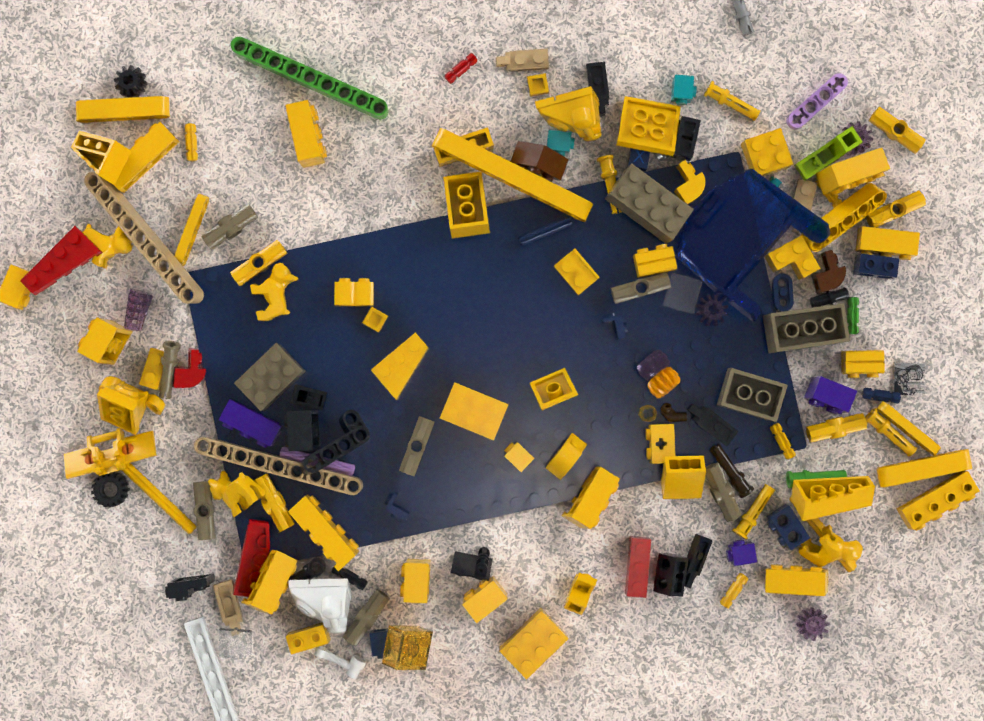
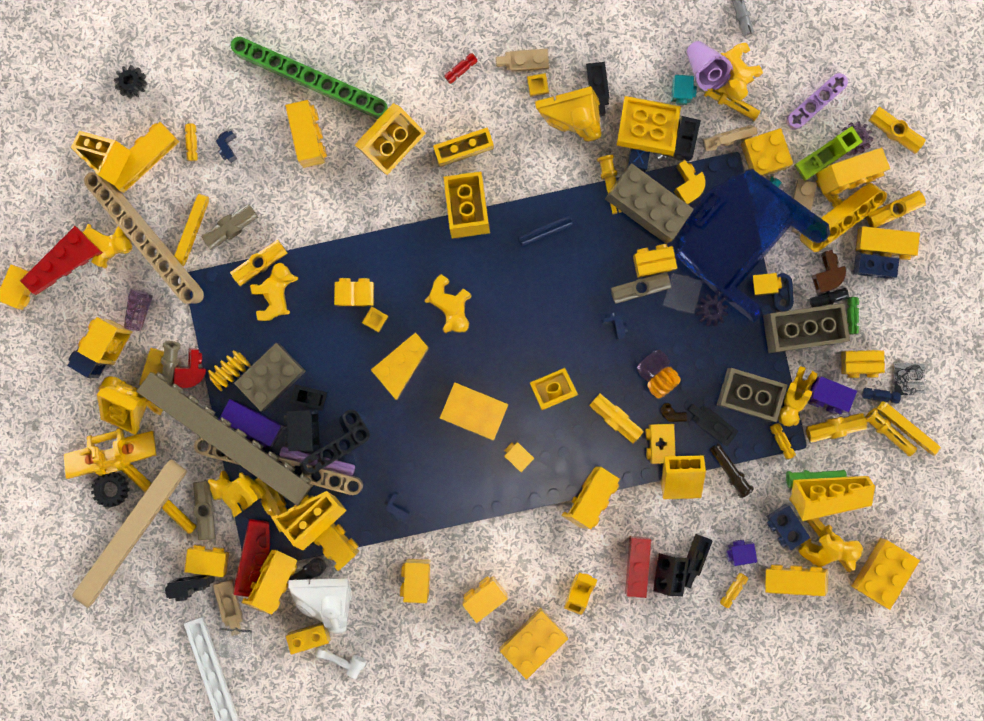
(85, 365): none -> dark blue brick
(122, 109): yellow beam -> none
(129, 533): none -> tan beam
(206, 561): none -> yellow brick
(224, 438): none -> dark tan brick
(225, 151): none -> dark blue bracket
(228, 370): none -> yellow piece
(310, 519): none -> yellow wedge
(352, 577): black axle -> none
(366, 617): dark tan piece -> none
(378, 641): dark blue brick -> none
(390, 138): none -> yellow brick
(407, 647): clear yellow brick -> none
(412, 458): dark tan piece -> none
(451, 305): none -> yellow animal
(473, 565): black hinge -> none
(512, 174): yellow beam -> none
(539, 160): reddish brown brick -> none
(560, 141): teal brick -> none
(566, 456): yellow brick -> none
(576, 271): yellow plate -> none
(616, 418): none -> yellow piece
(648, 419): clear yellow bush -> none
(708, 66): none -> lavender cone
(722, 492): dark tan piece -> none
(727, 138): none -> tan hinge
(740, 74): none -> yellow animal
(749, 519): yellow pin -> none
(766, 284): none -> yellow brick
(796, 398): none -> yellow animal
(797, 255): yellow brick -> none
(808, 630): clear purple gear -> none
(885, 573): none -> yellow brick
(924, 468): yellow beam -> none
(938, 500): yellow brick -> none

